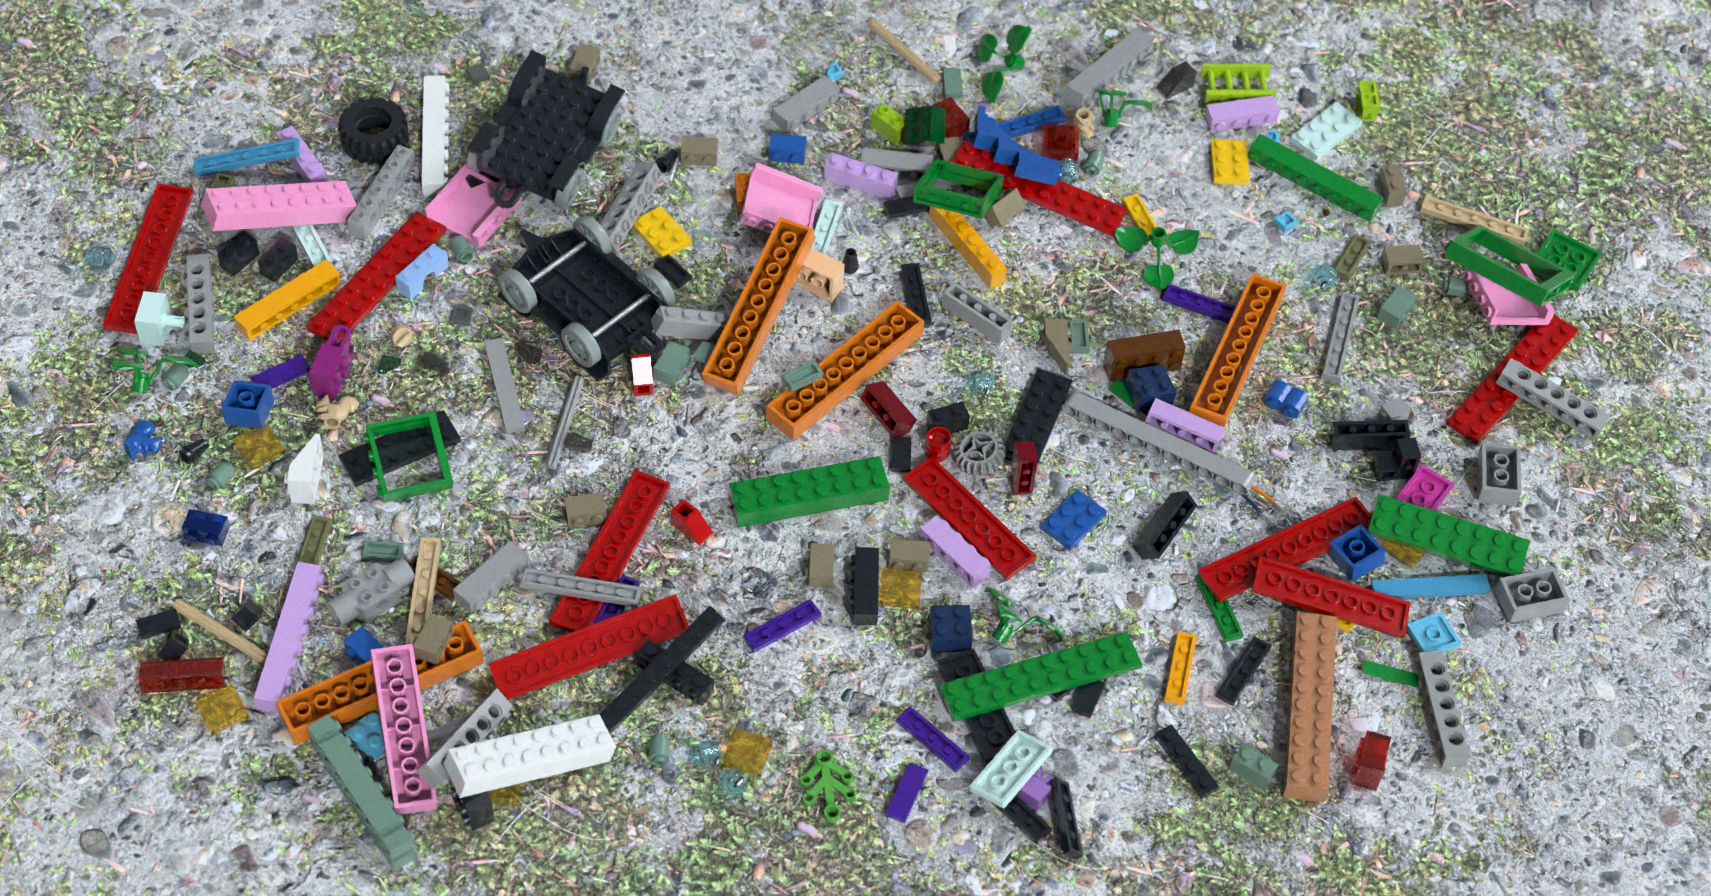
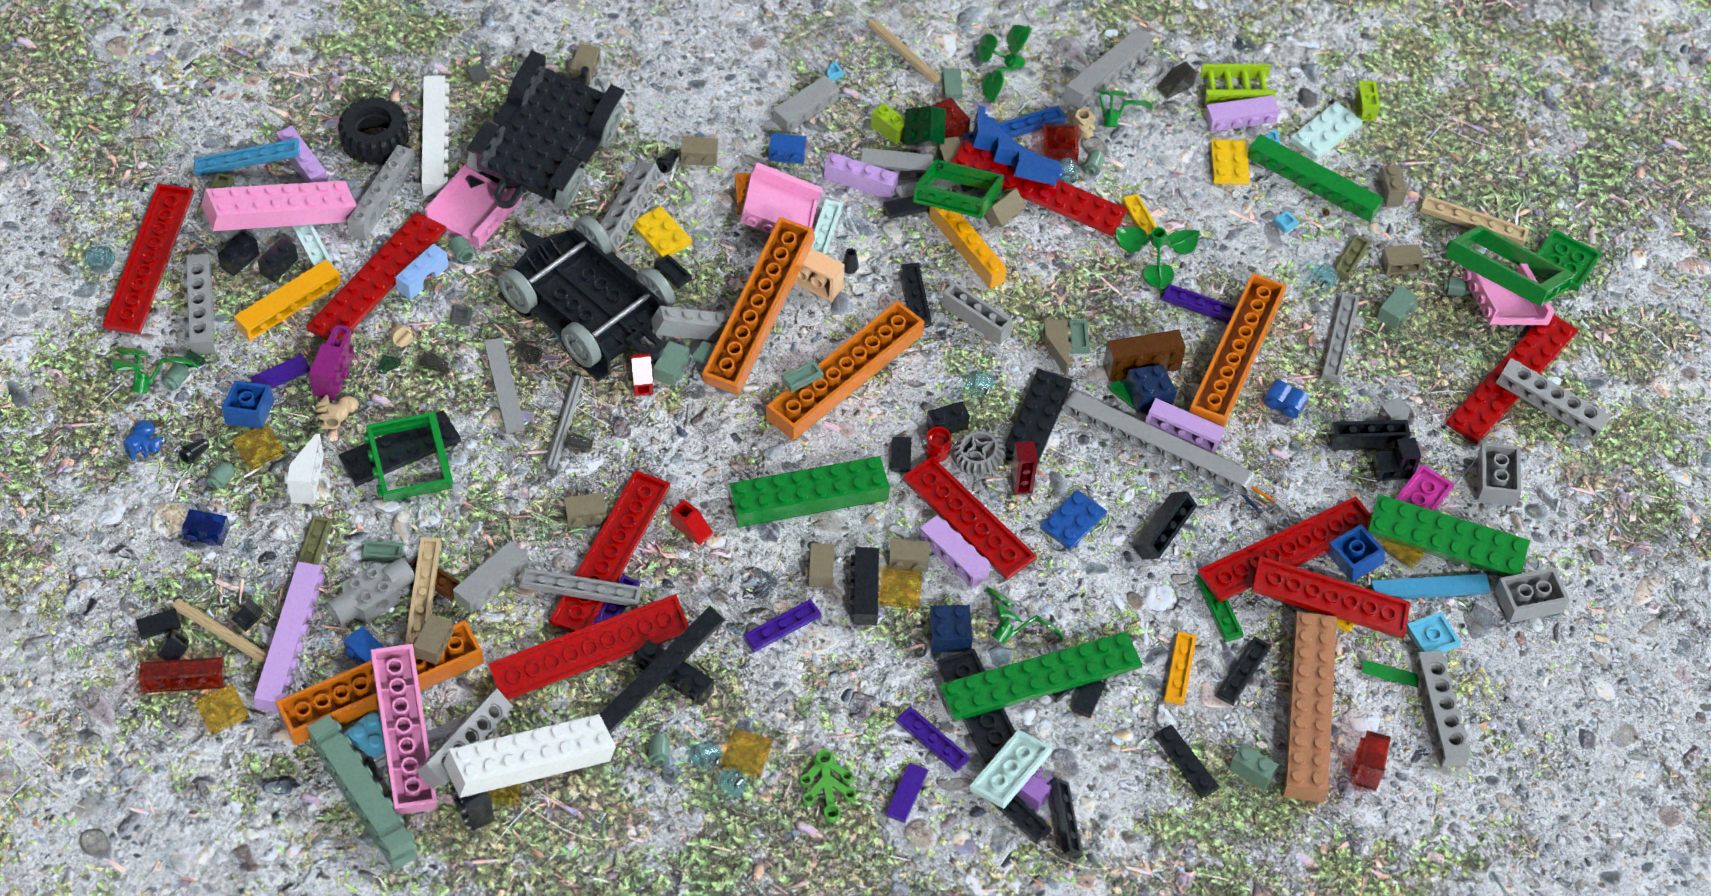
(155, 318): light aqua brick -> none
(888, 408): dark red brick -> none

